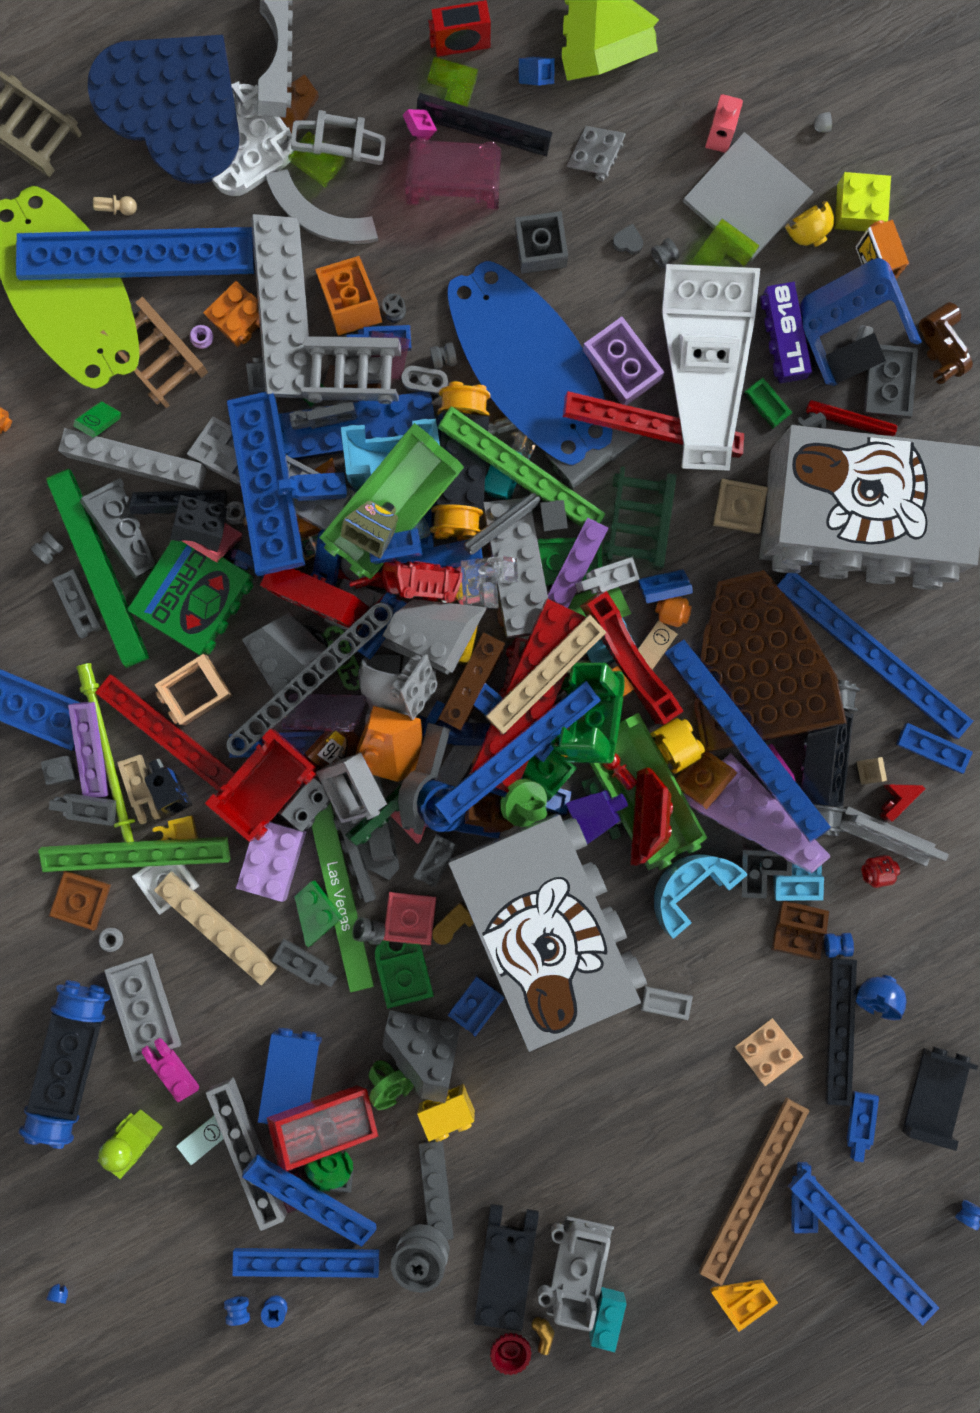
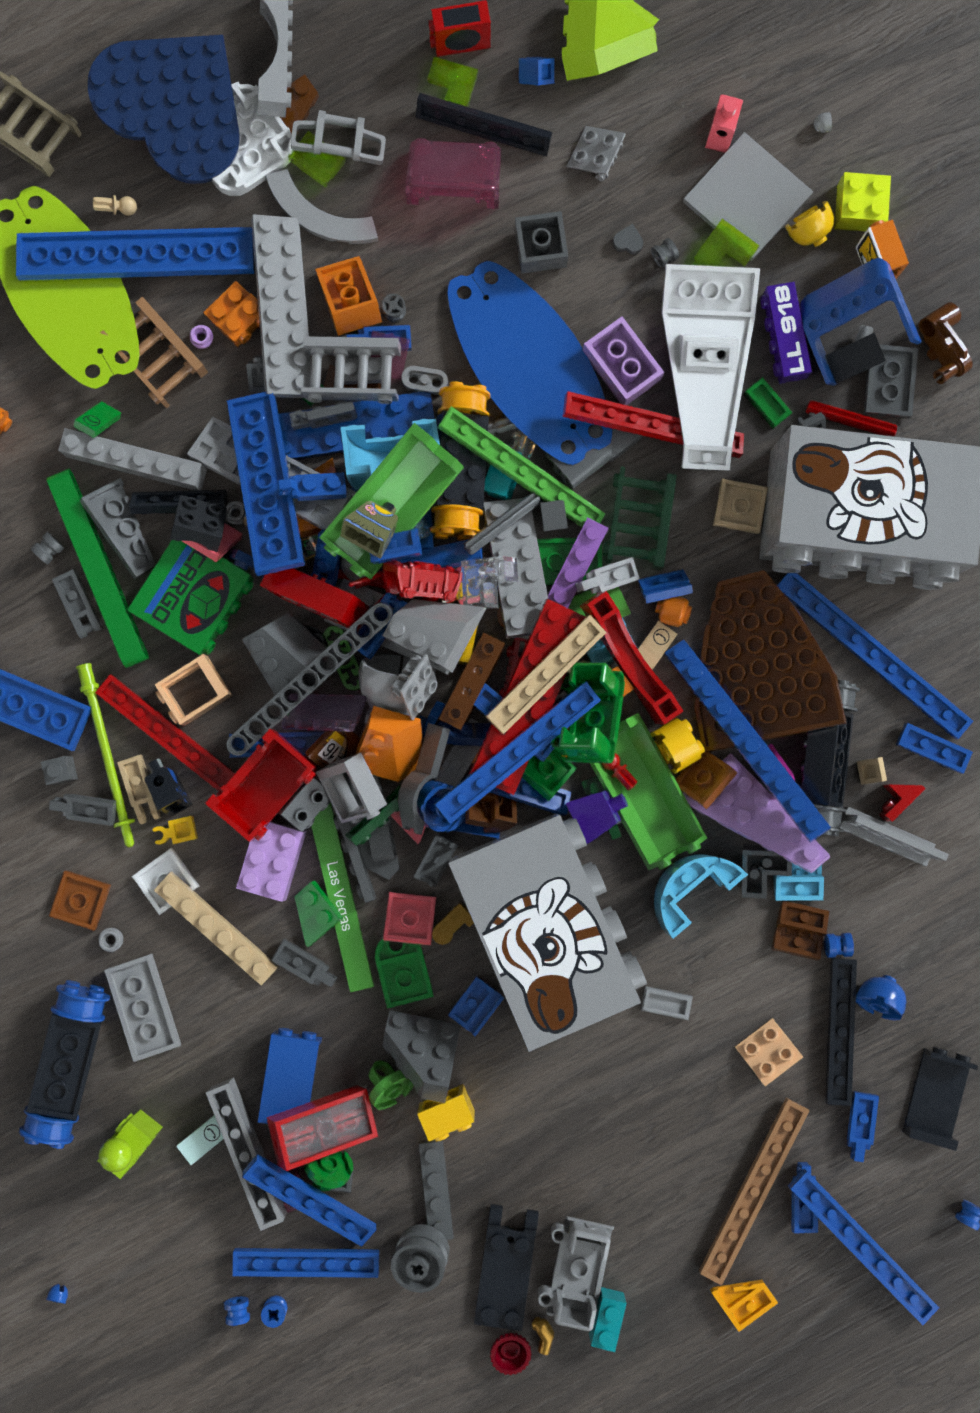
(88, 749): medium lavender plate -> none
(134, 854): bright green tile -> none
(171, 1070): dark pink hinge -> none
(368, 931): dark grey wheel -> none
(419, 123): dark pink bracket -> none
(448, 354): dark grey wheel -> none
(524, 803): bright green tile -> none
(651, 817): red wedge -> none
(880, 871): red head -> none

